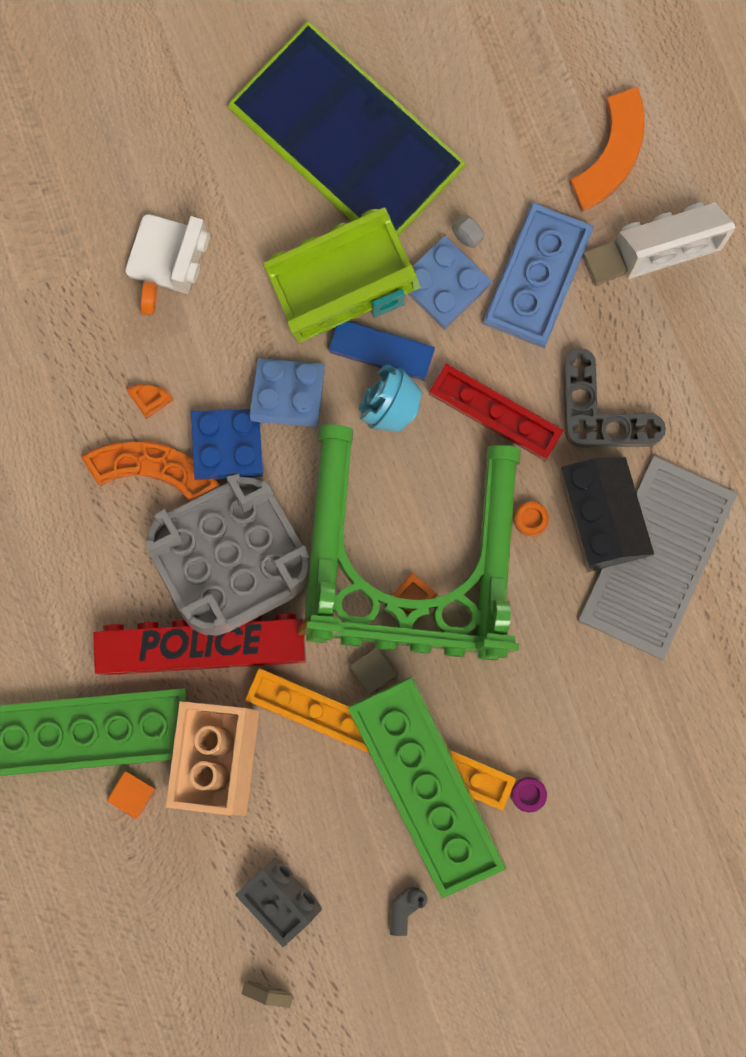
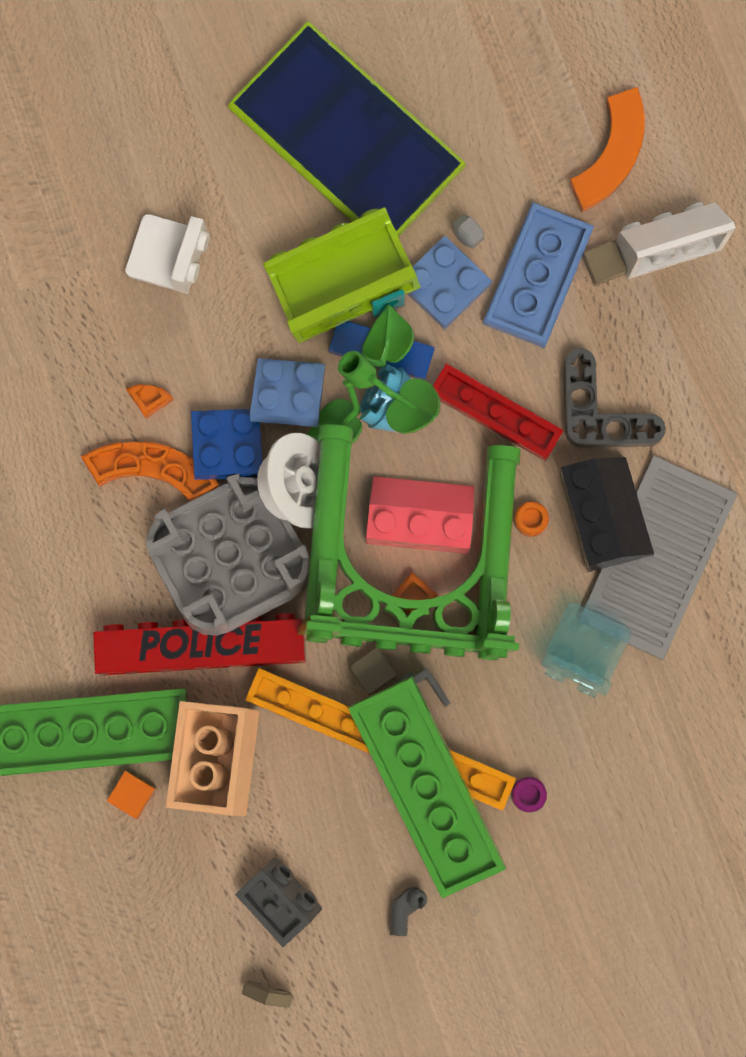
(148, 298): orange tile -> none
(290, 479): none -> white piece
(413, 406): none -> bright green plant
(420, 515): none -> coral slope
(425, 674): none -> dark grey bracket
(585, 649): none -> clear light blue bracket

